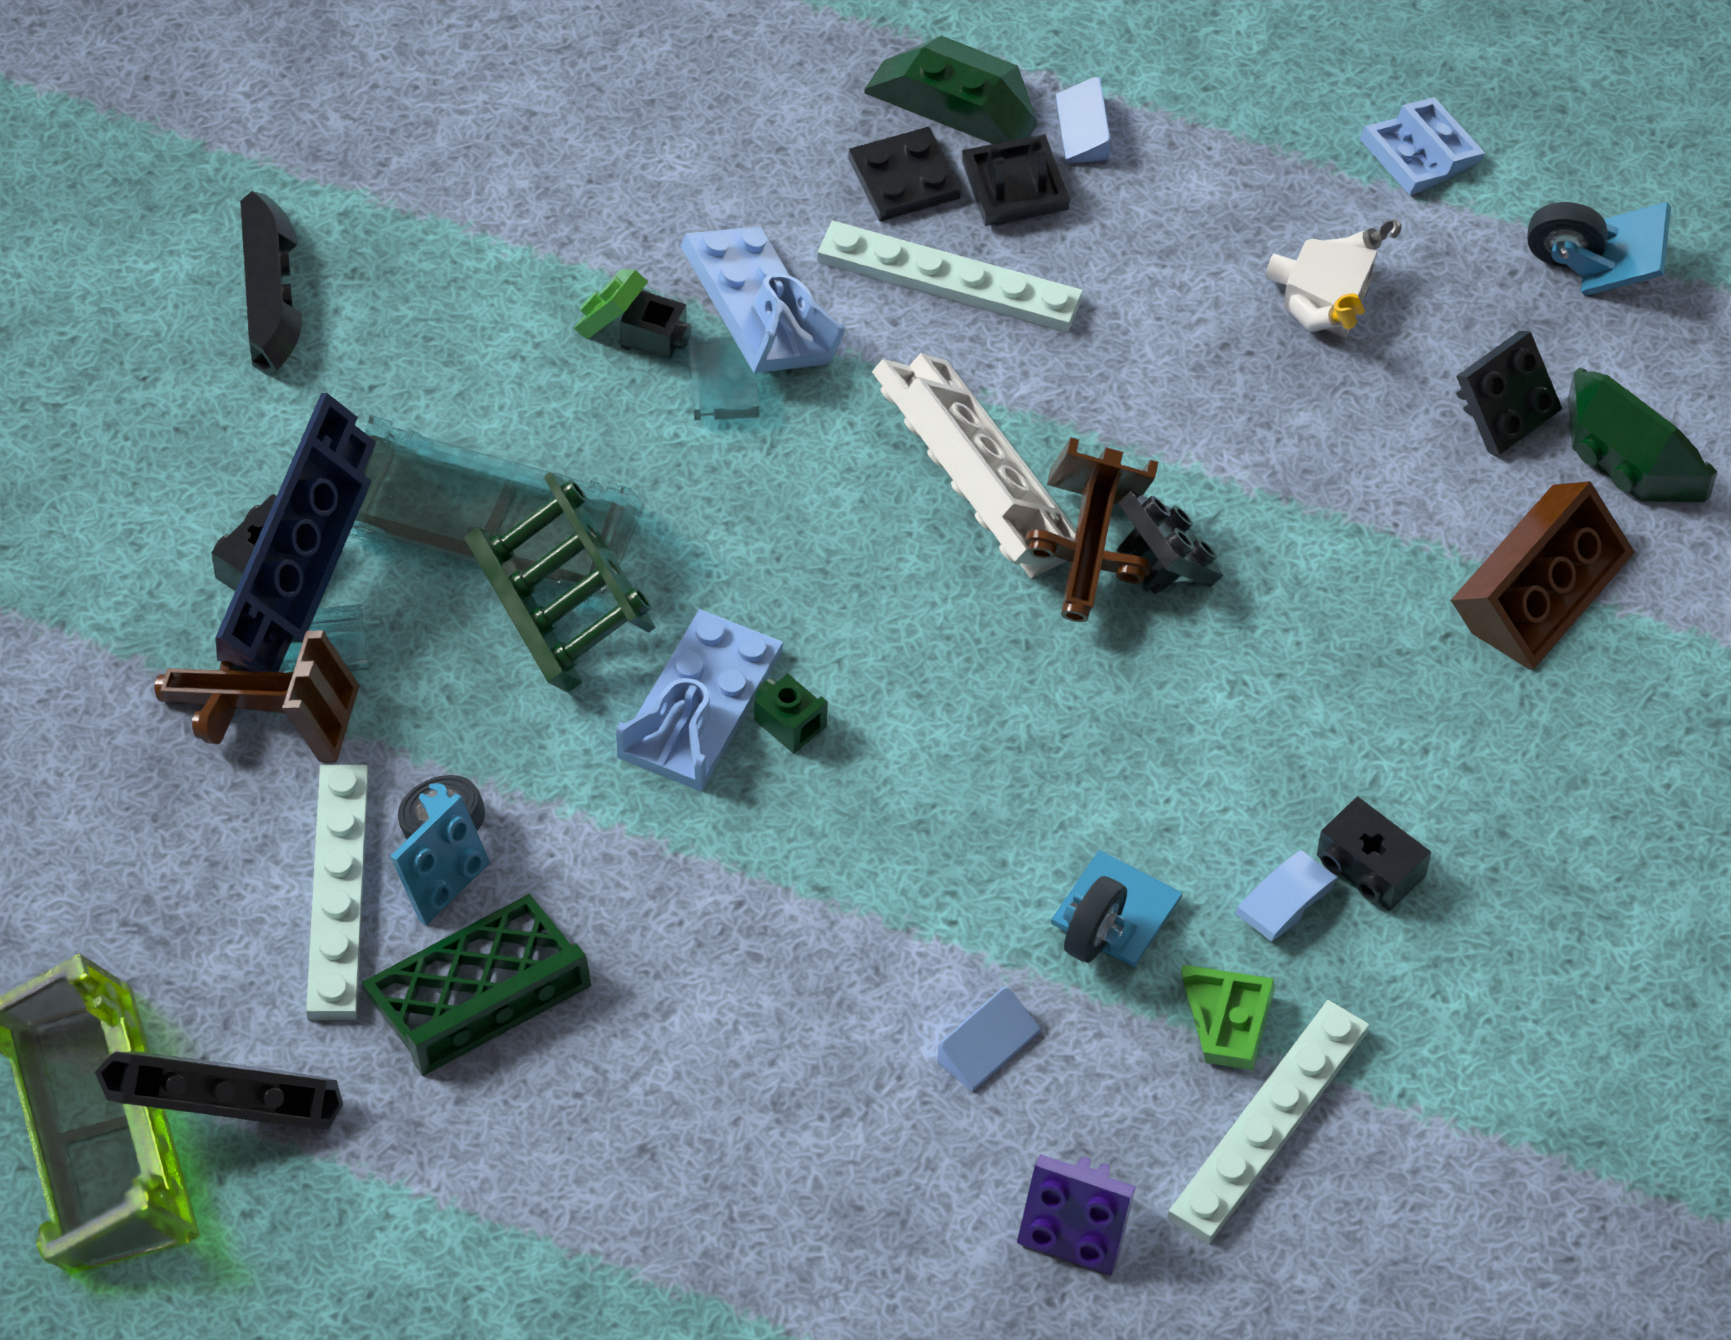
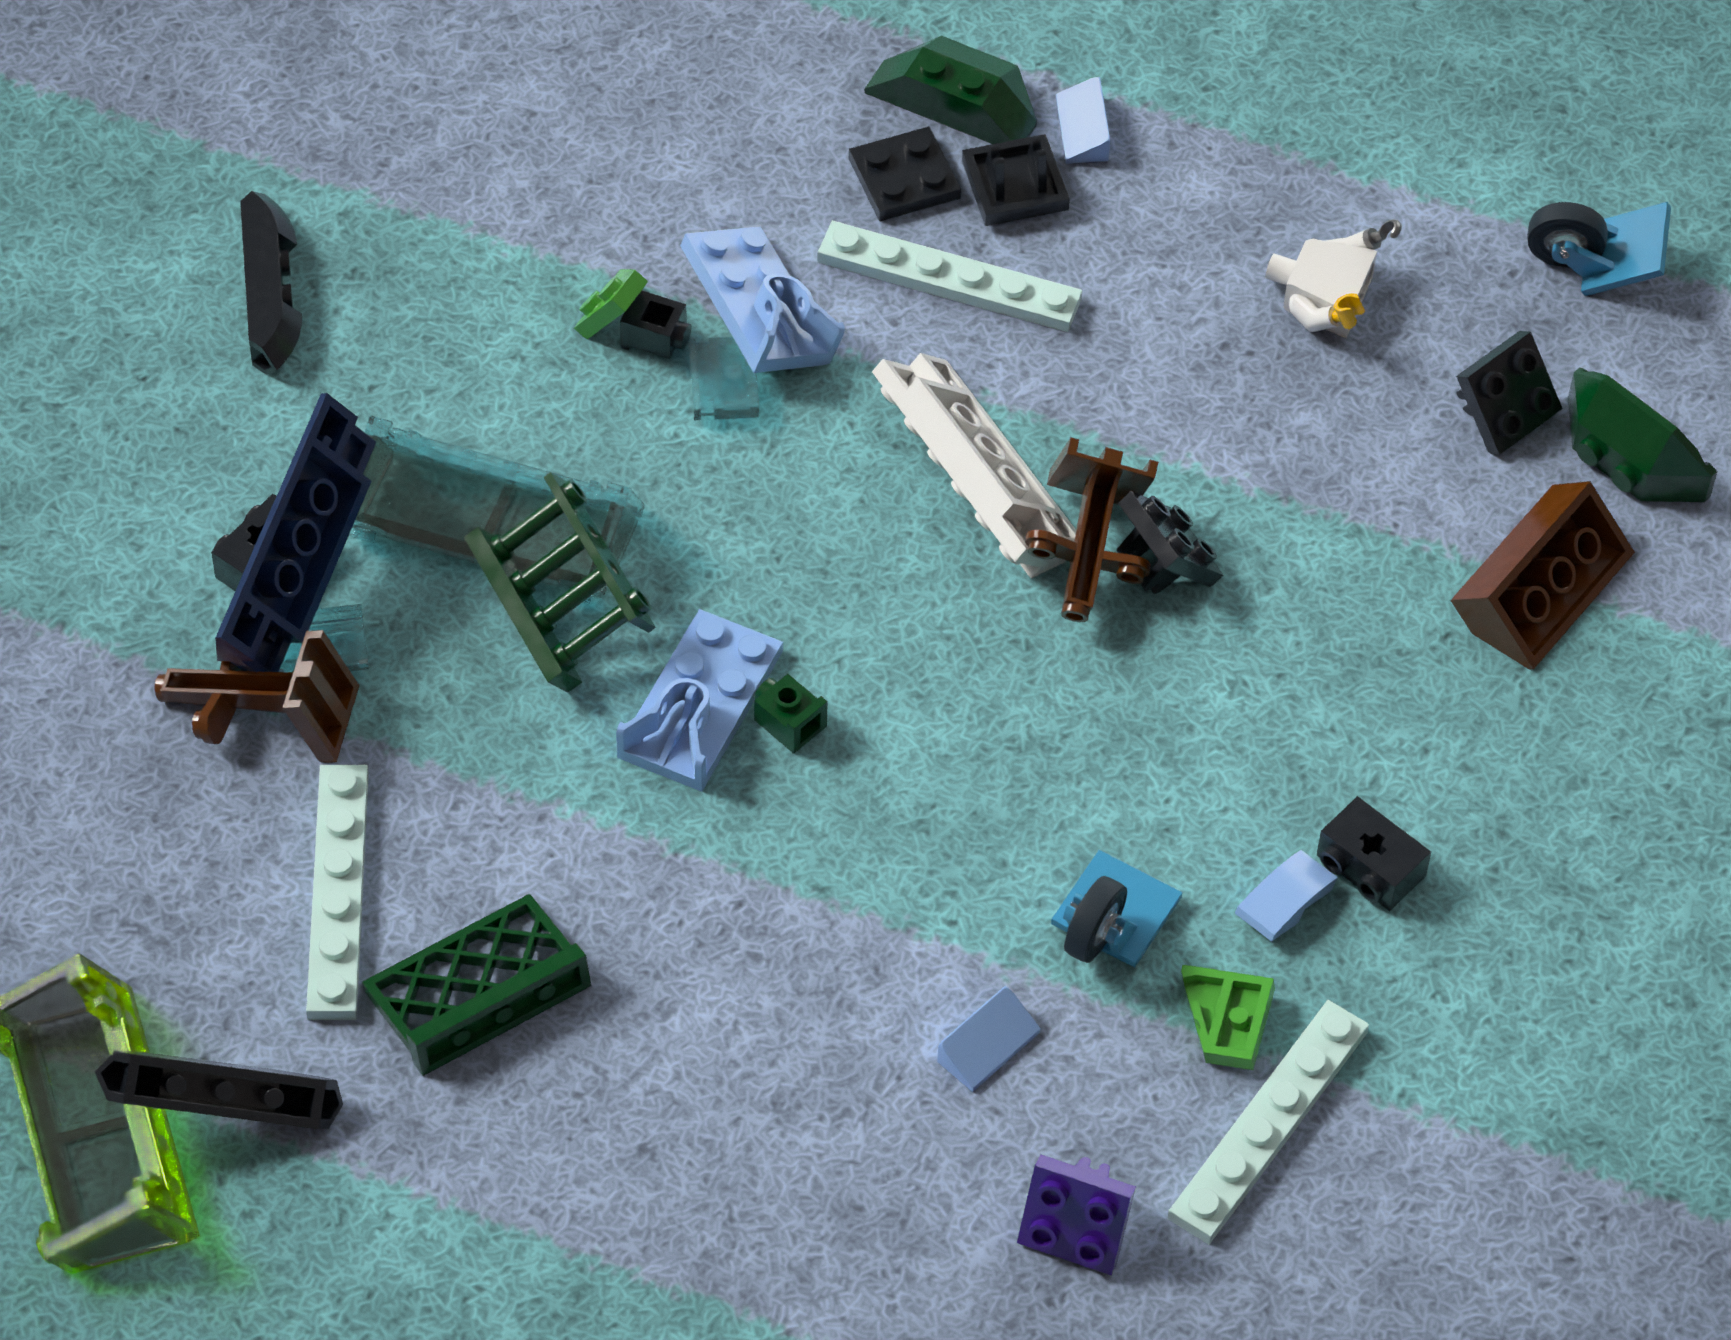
(441, 842): dark azure plate -> none
(1422, 146): light blue slope -> none

